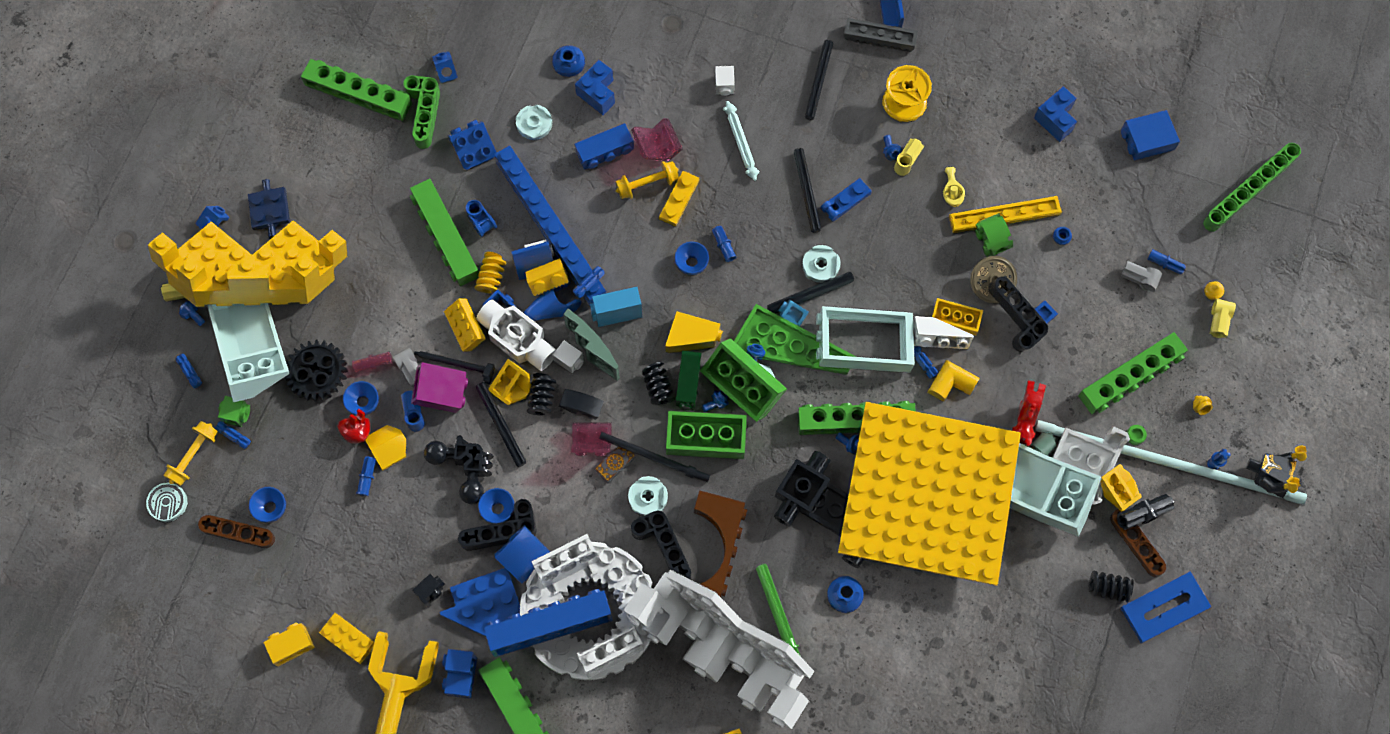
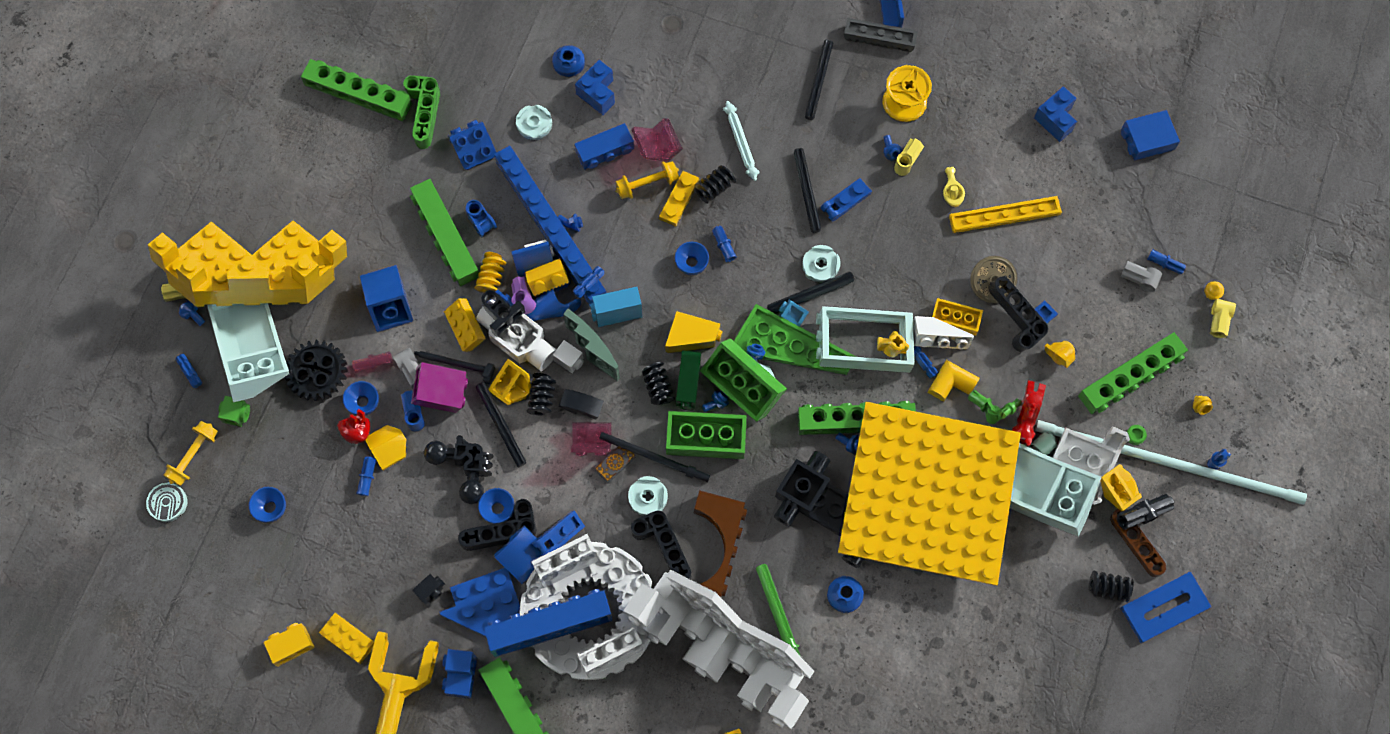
(212, 214): blue bracket -> none
(232, 435): blue axle -> none
(237, 529): reddish brown beam -> none
(268, 208): dark blue plate -> none
(386, 298): none -> blue slope
(444, 60): blue bracket -> none
(498, 307): none -> black tile
(522, 292): none -> medium lavender piece
(559, 533): none -> blue plate
(574, 222): none -> blue plate
(714, 182): none -> black piece
(724, 80): white brick -> none
(893, 346): none -> yellow piece
(993, 412): none -> bright green pin
(994, 234): bright green brick -> none
(1061, 353): none -> yellow piece
(1062, 231): blue plate -> none
(1246, 192): bright green beam -> none
(1277, 471): torso -> none

